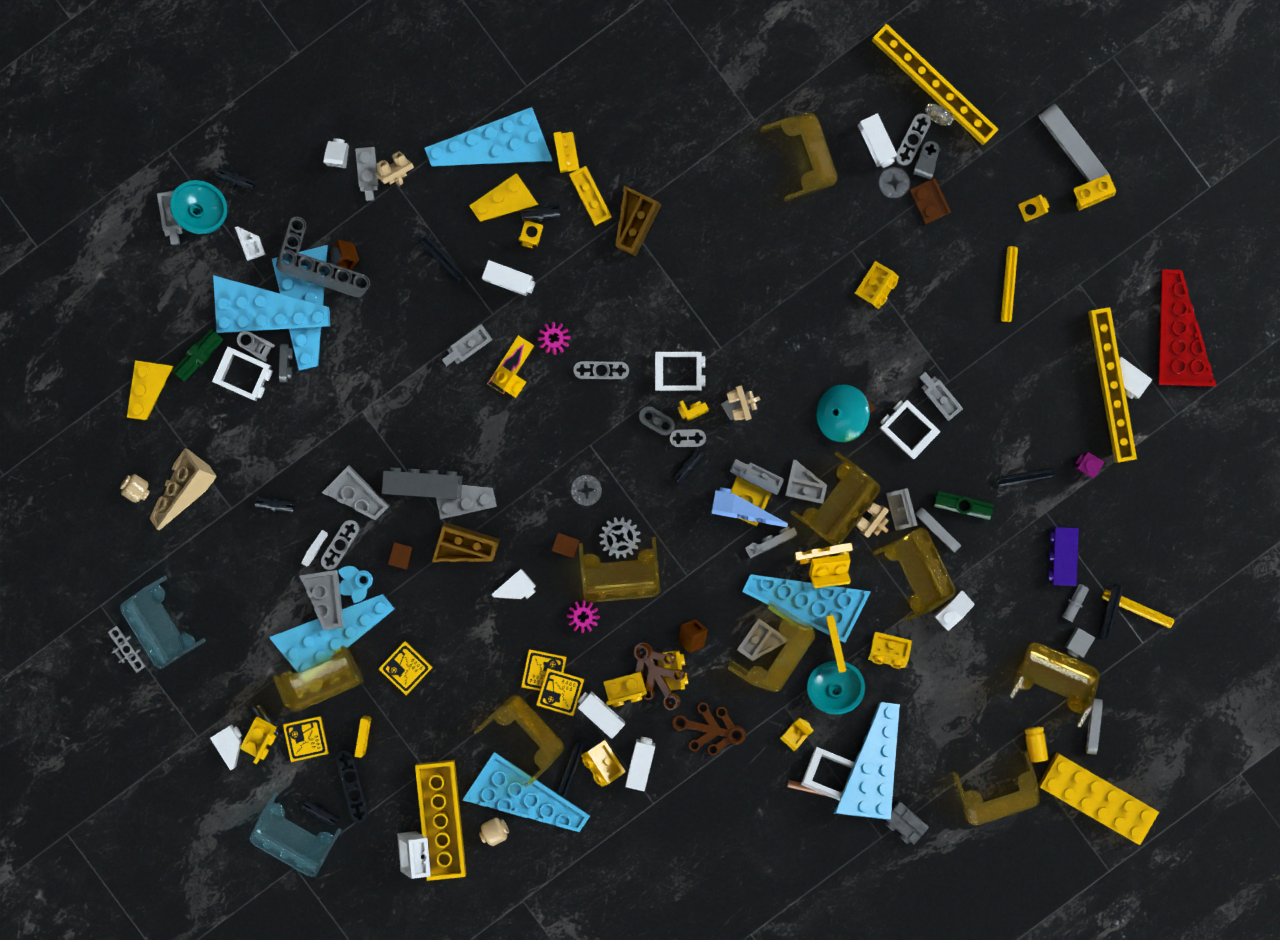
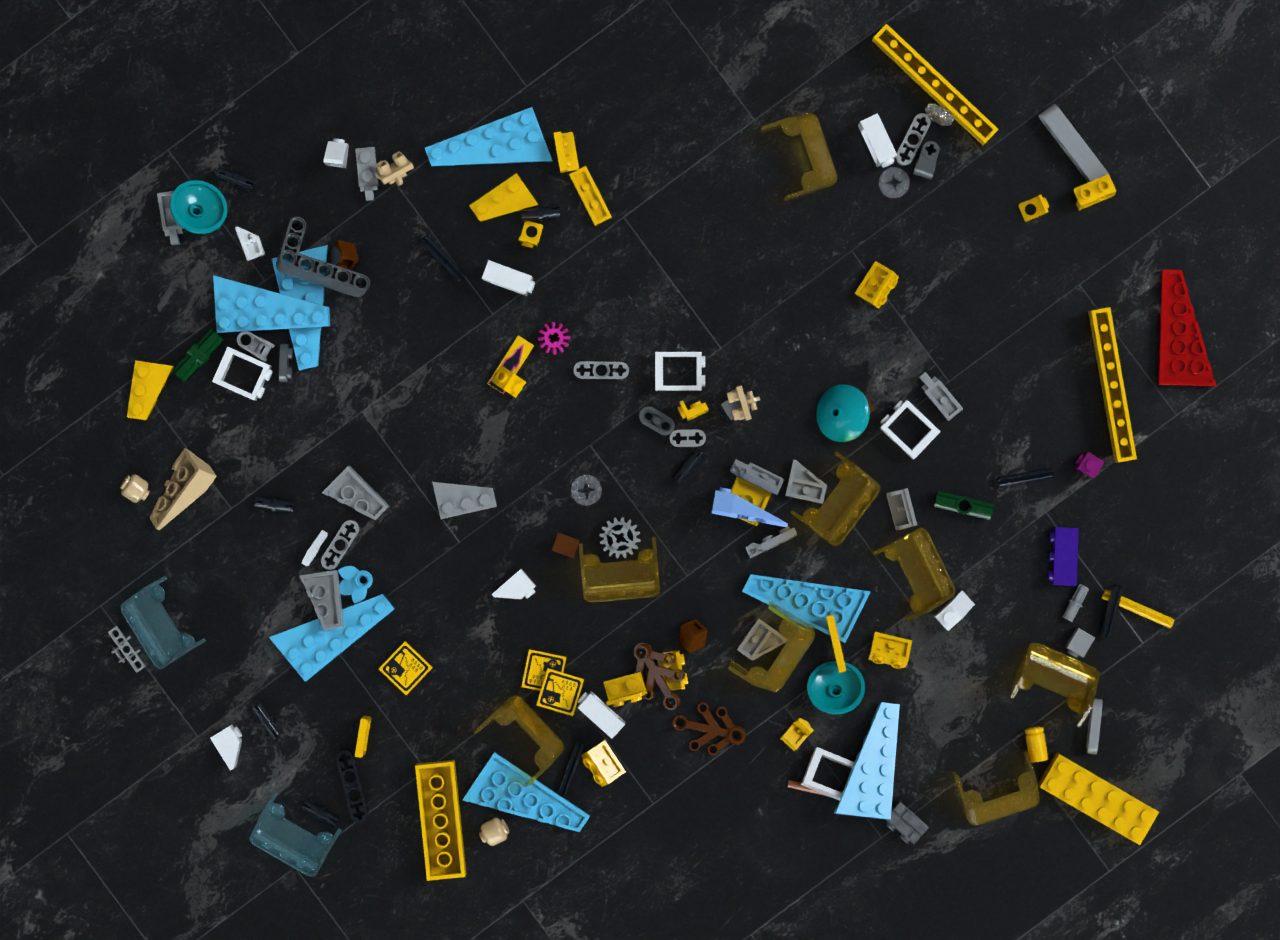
(258, 738): yellow bracket -> none
(306, 739): tile -> none
(320, 681): clear yellow windscreen -> none
(400, 556): reddish brown panel -> none
(411, 848): white window -> none
(422, 484): dark grey brick -> none
(464, 545): pearl gold wedge -> none
(467, 345): light grey hinge -> none
(578, 612): dark pink gear -> none
(635, 220): pearl gold wedge -> none
(640, 764): white window -> none
(805, 557): yellow wing -> none
(830, 571): yellow bracket -> none
(878, 513): tan hips -> none
(930, 201): reddish brown plate -> none
(937, 529): light grey beam -> none
(1009, 284): yellow axle -> none
(1134, 380): white slope -> none

